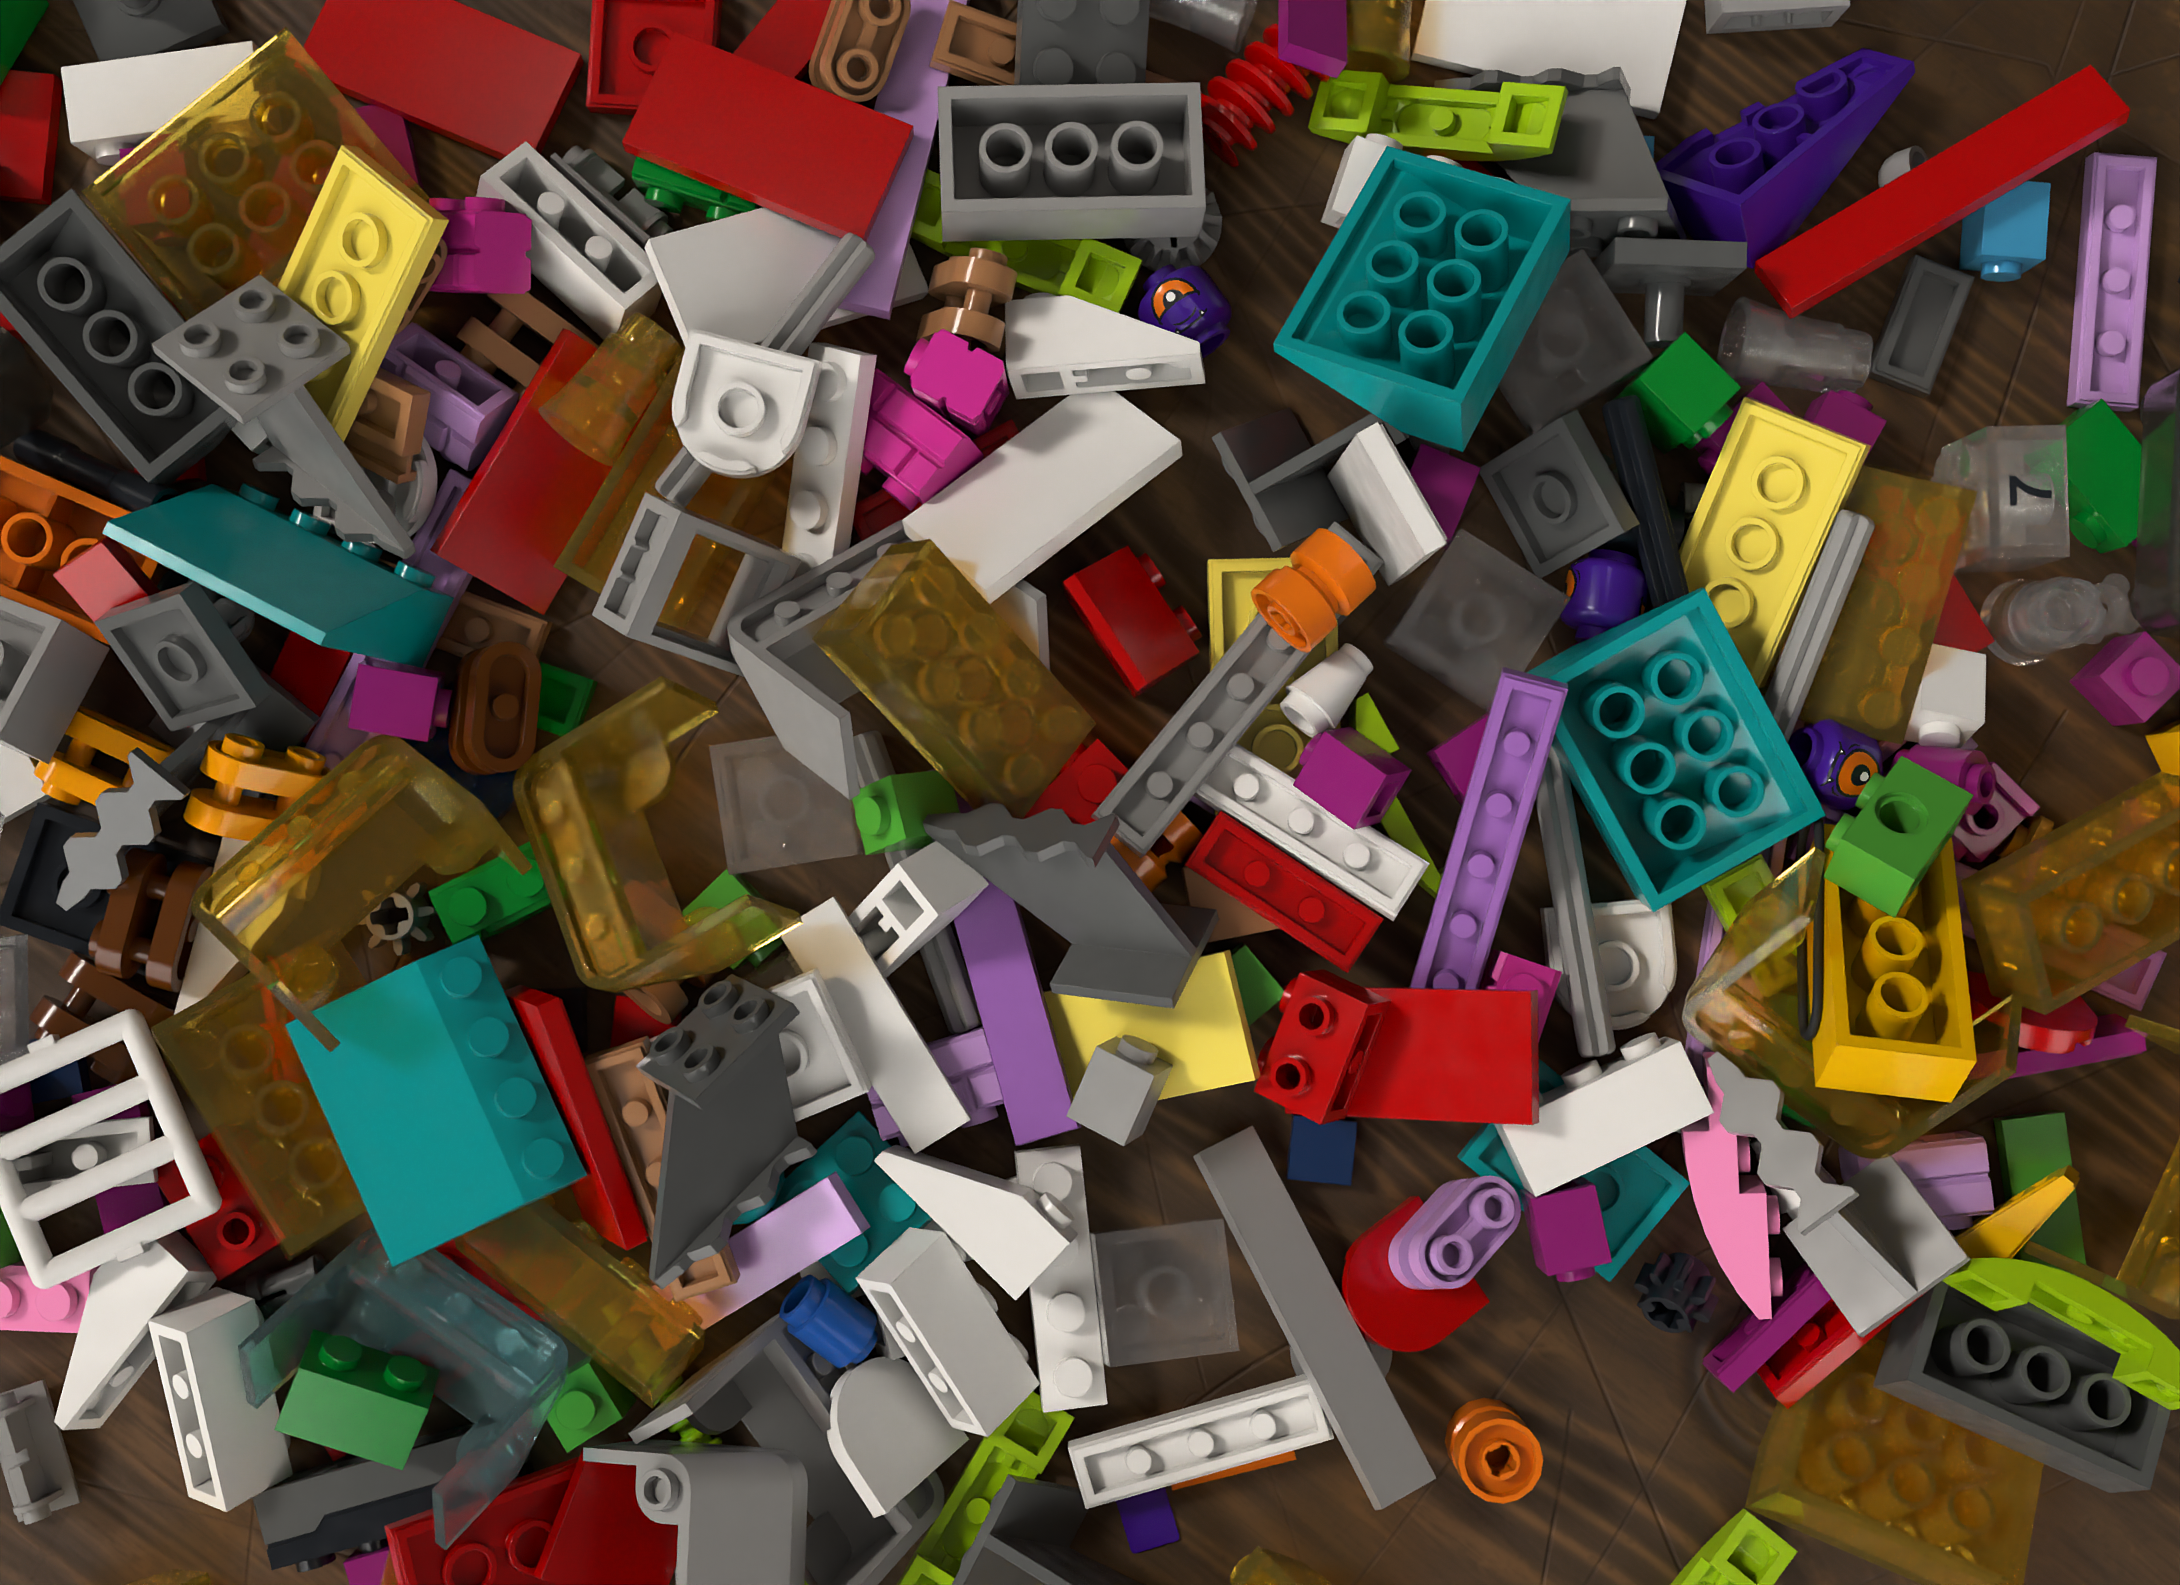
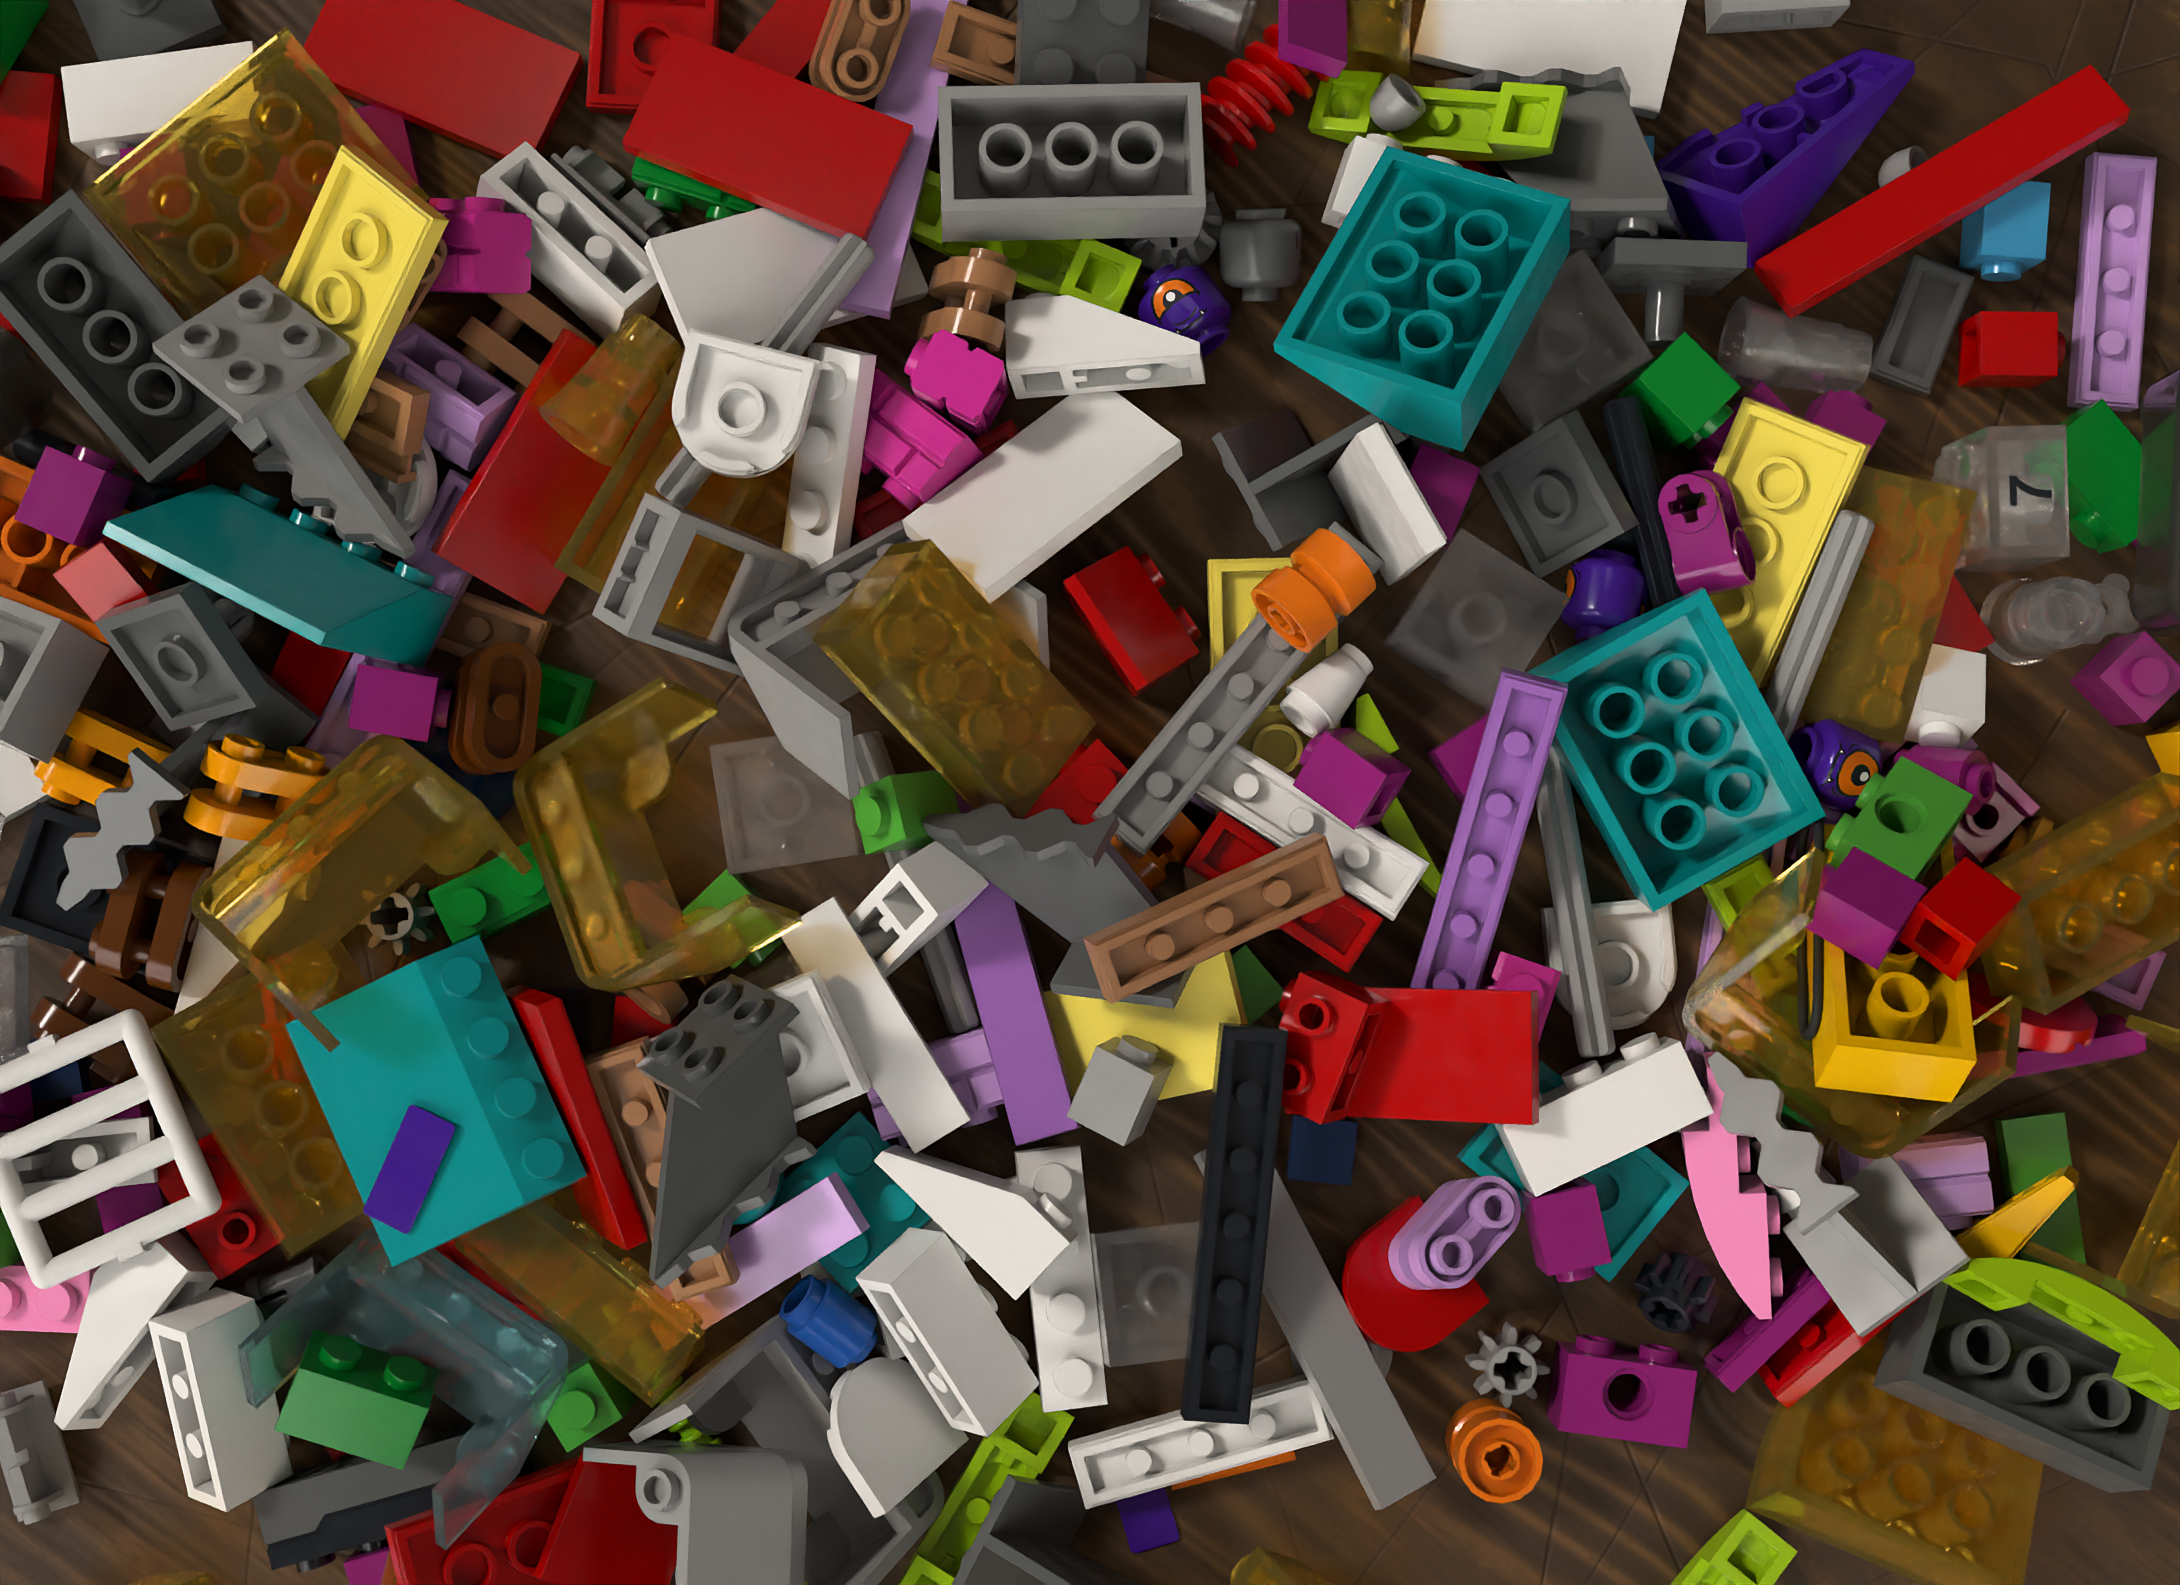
(74, 495): none -> magenta brick
(409, 1169): none -> dark purple sticker
(1213, 917): none -> medium nougat tile
(1234, 1223): none -> black tile
(1261, 253): none -> dark grey head
(1396, 104): none -> light grey hinge
(1519, 1377): none -> light grey gear
(1652, 1414): none -> magenta brick
(1707, 541): none -> magenta piece
(1864, 906): none -> magenta brick
(1960, 918): none -> red brick
(2009, 349): none -> red brick

